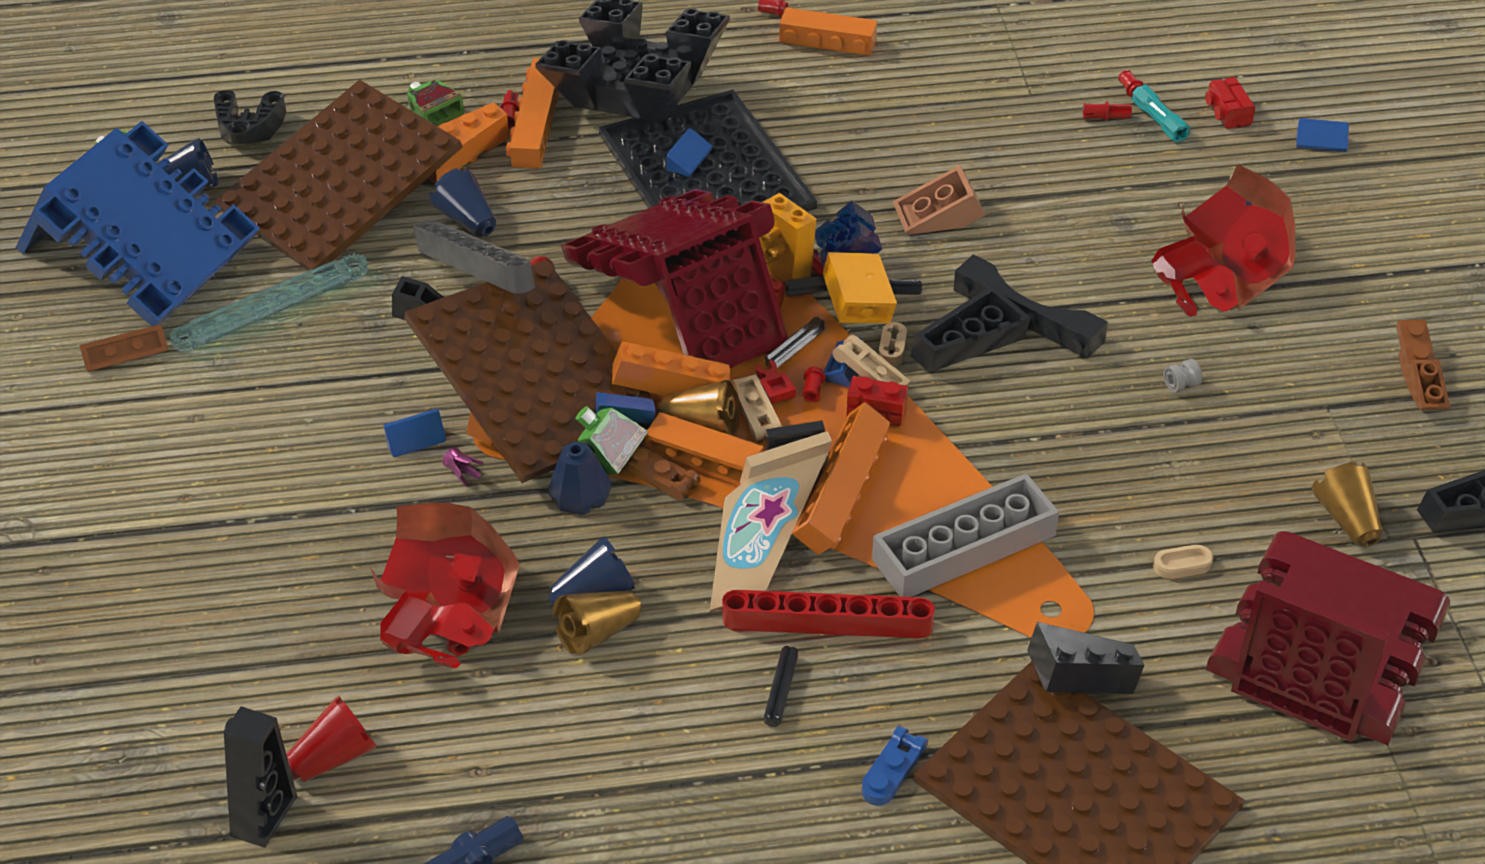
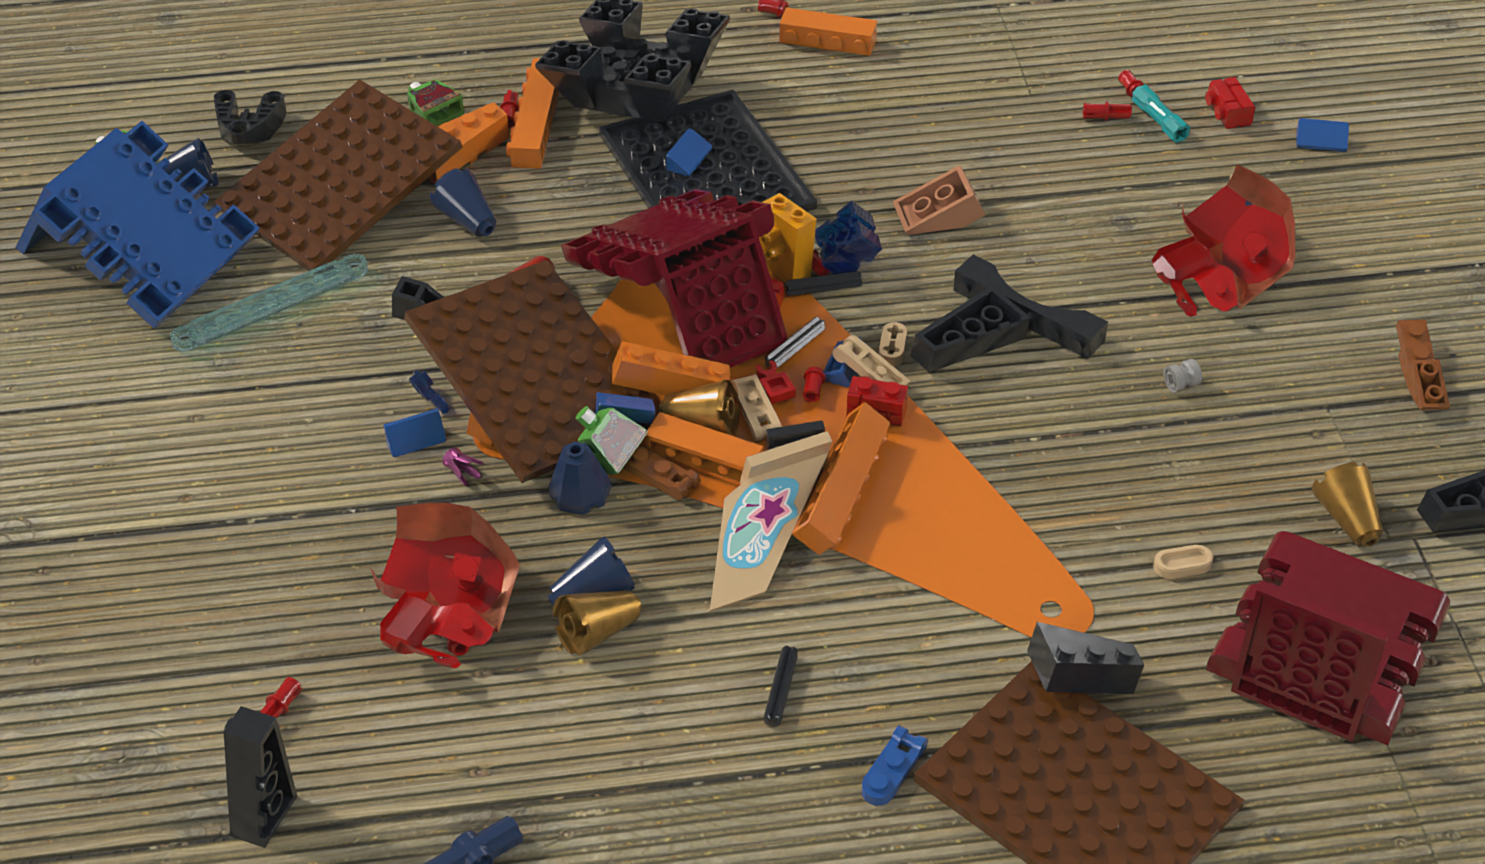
(124, 348): dark orange plate -> none
(281, 699): none -> red axle
(329, 742): red cone -> none
(422, 384): none -> clear blue plate
(475, 256): dark grey beam -> none
(828, 613): red beam -> none
(862, 288): light orange piece -> none
(964, 536): light grey brick -> none

